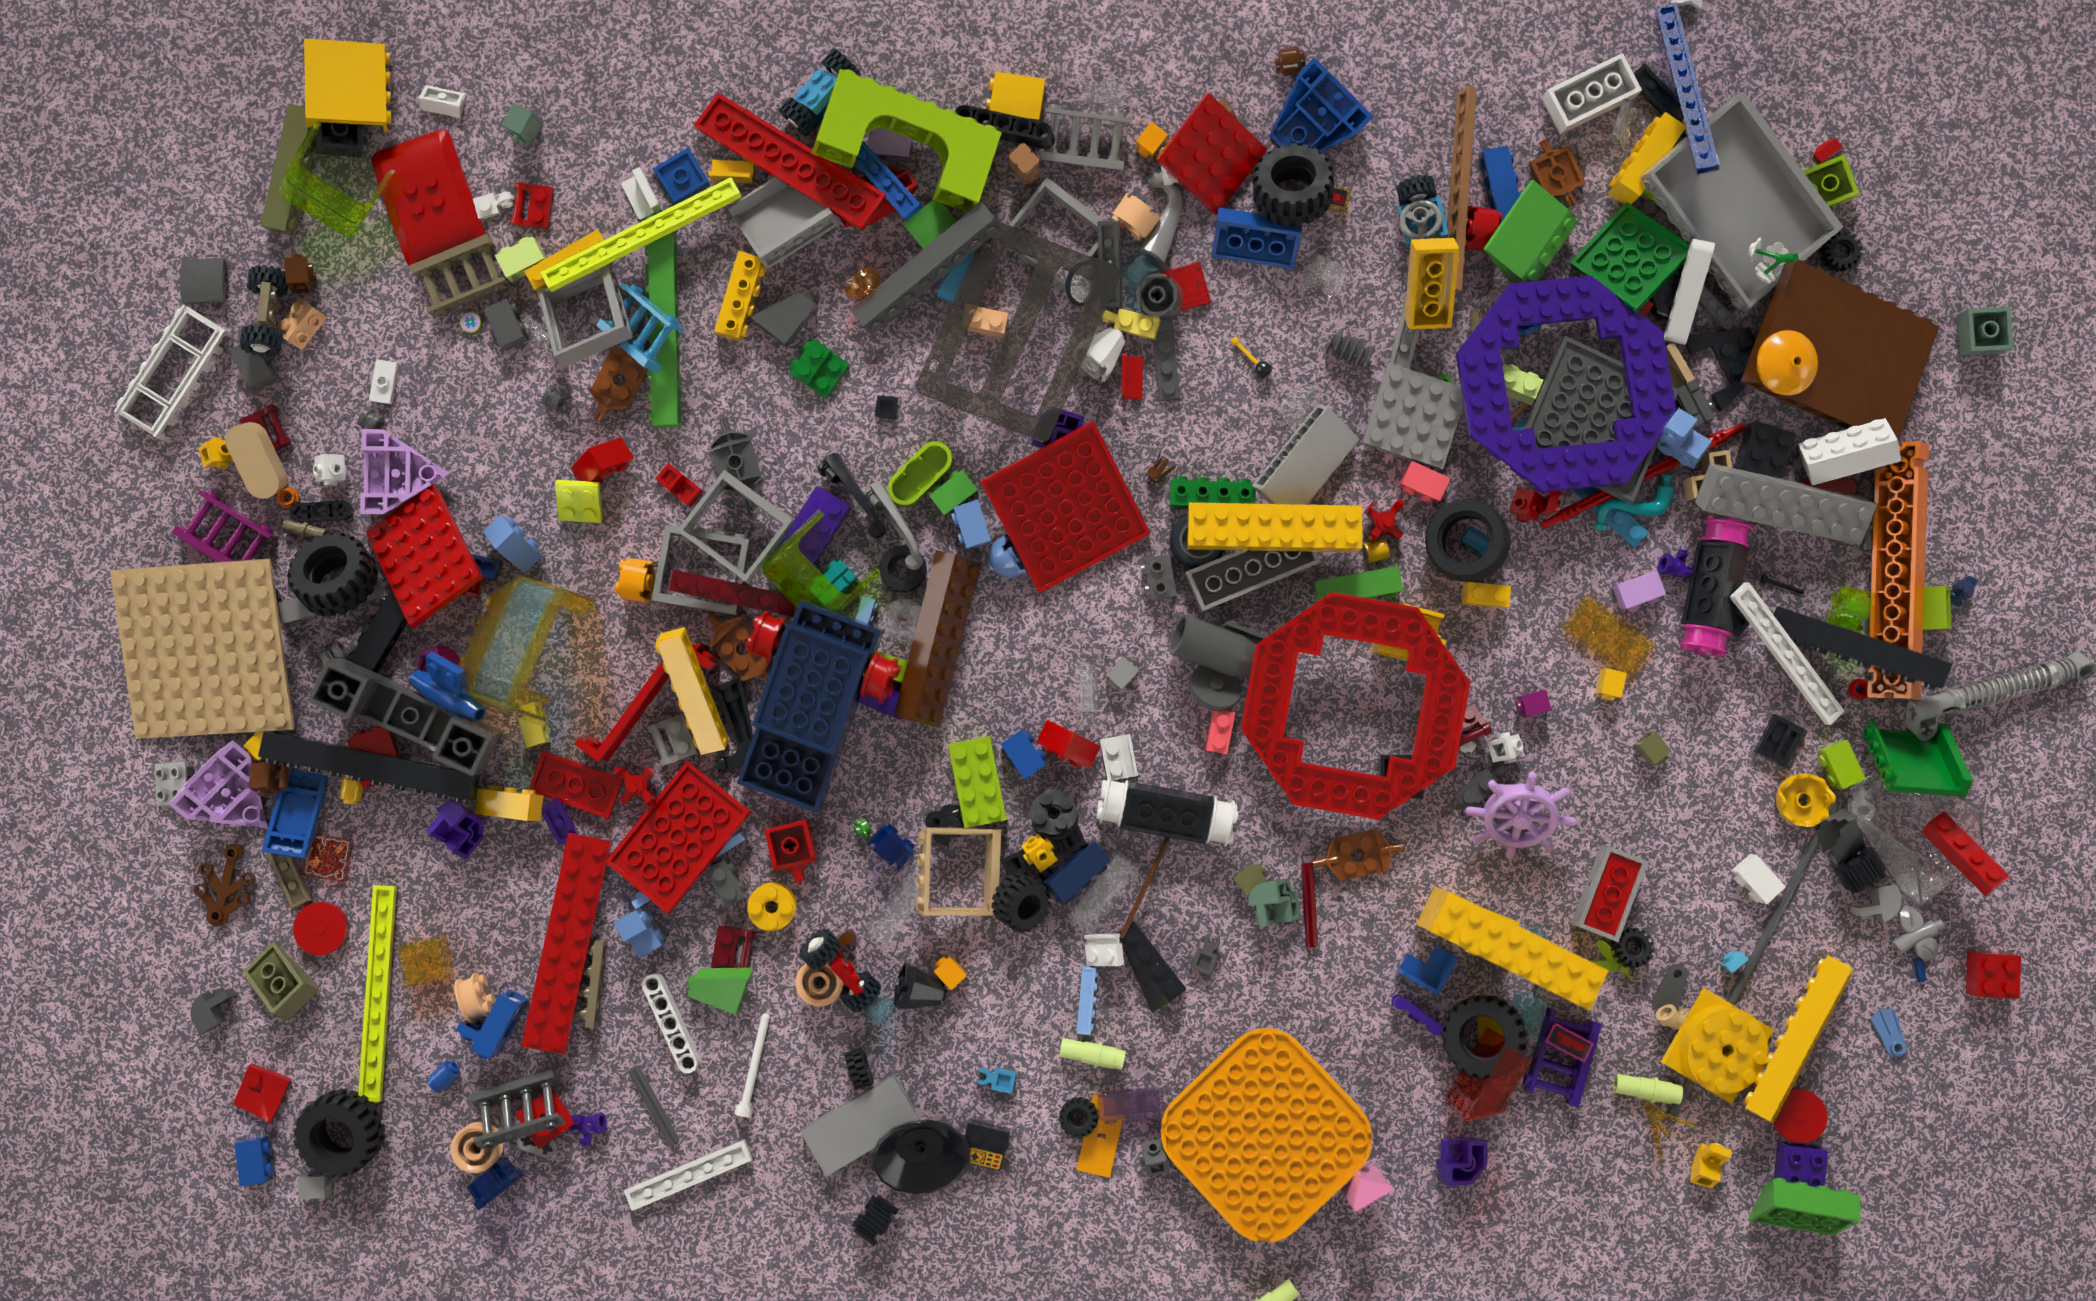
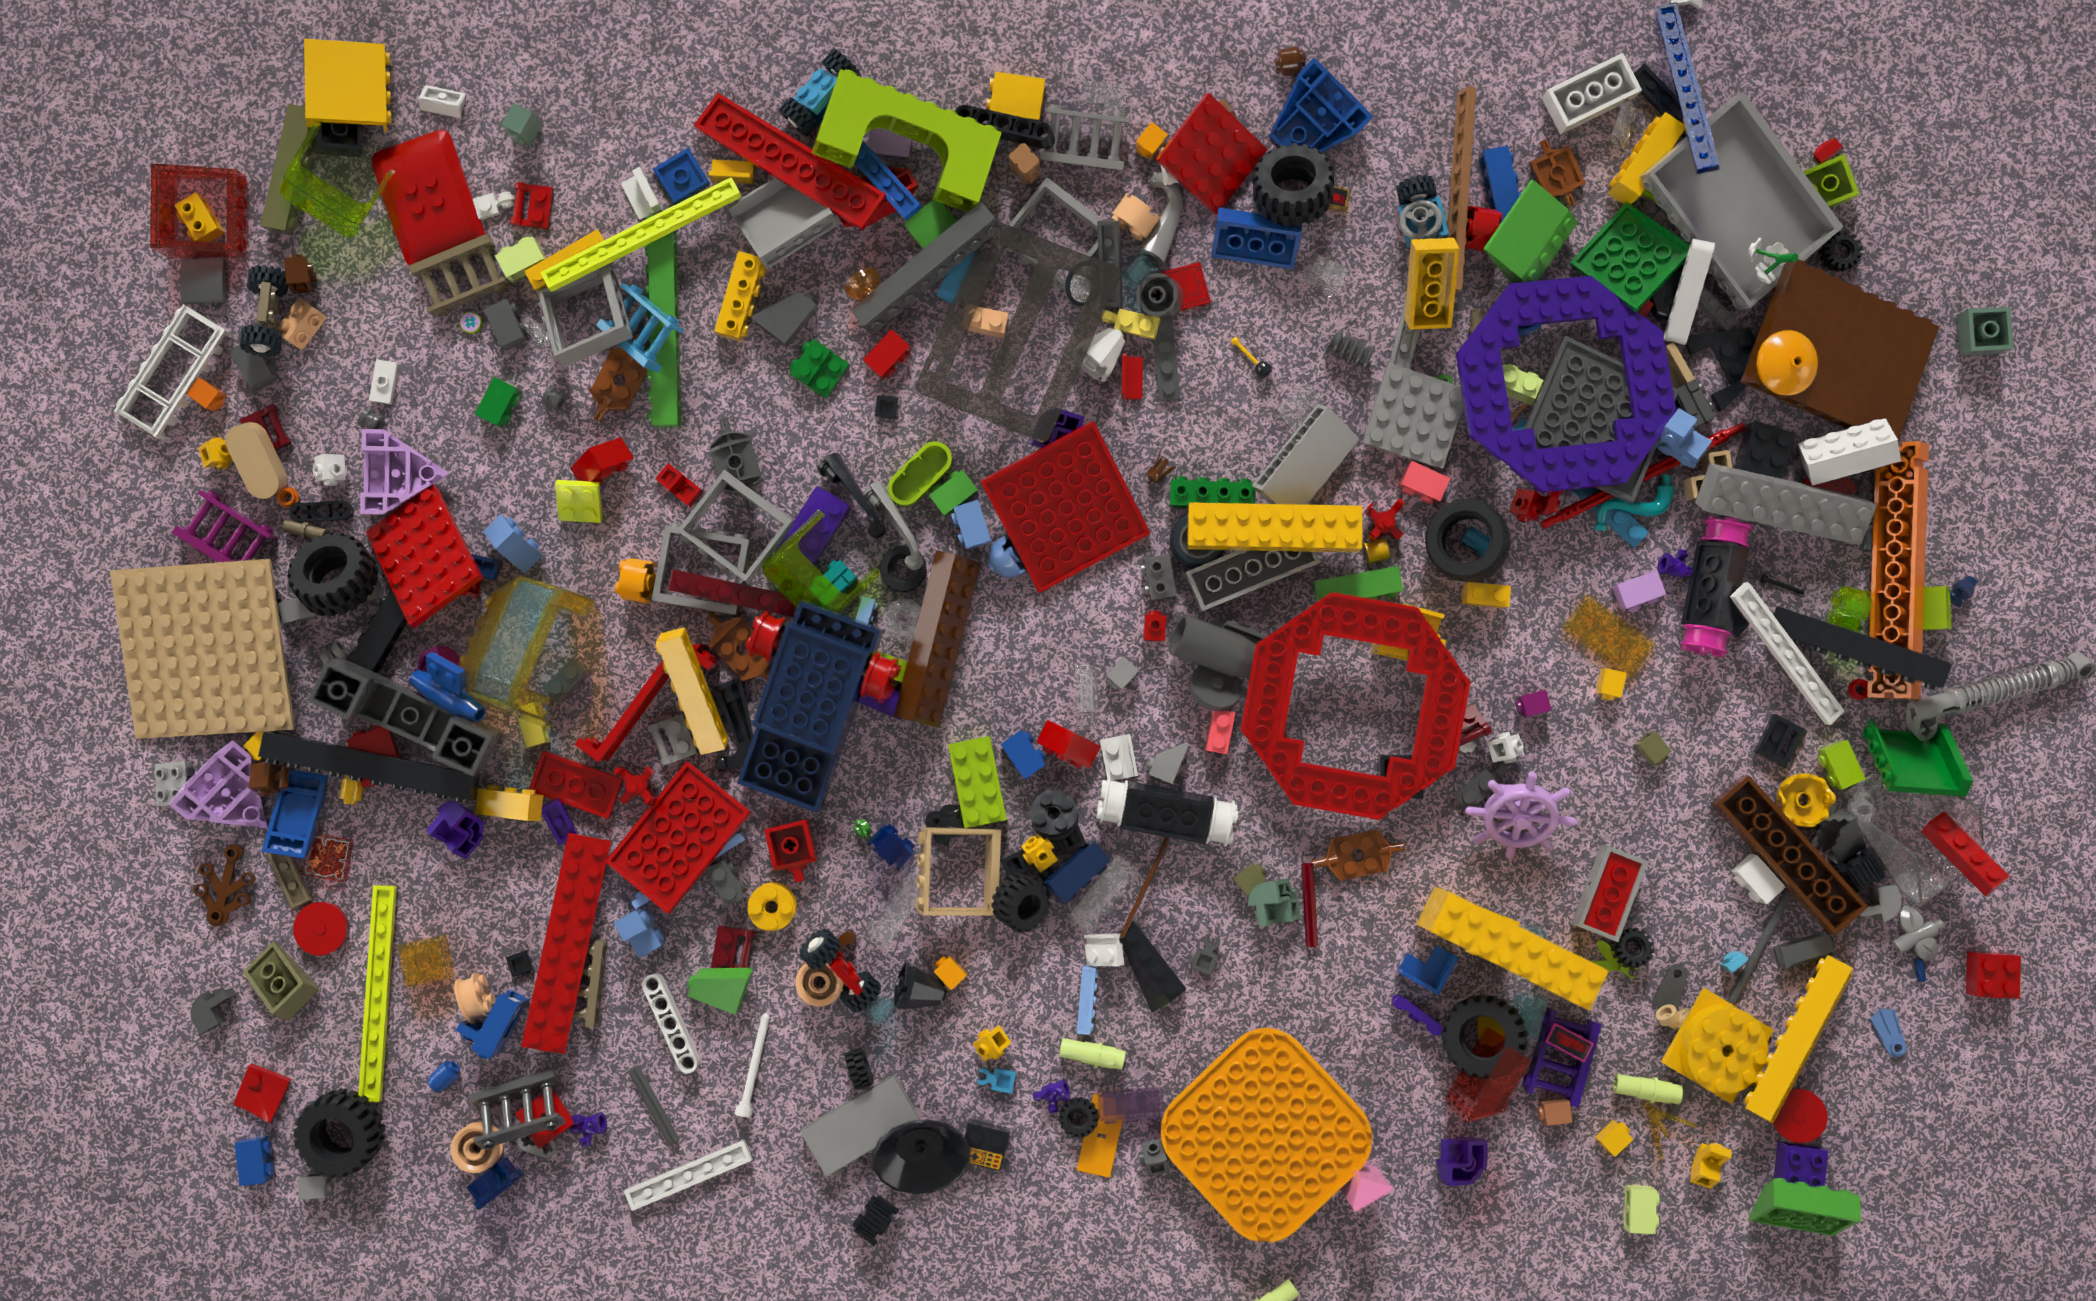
(164, 218): none -> clear red windscreen
(199, 218): none -> yellow brick
(206, 394): none -> orange brick
(498, 402): none -> green brick
(520, 963): none -> black tile
(566, 680): none -> dark grey brick
(887, 355): none -> red brick
(991, 1043): none -> yellow brick
(1052, 1093): none -> dark purple piece
(1154, 626): none -> red brick
(1167, 763): none -> light grey slope
(1554, 1111): none -> nougat brick
(1614, 1137): none -> yellow brick
(1641, 1209): none -> yellowish green brick
(1789, 855): none -> reddish brown brick
(1804, 950): none -> dark grey window

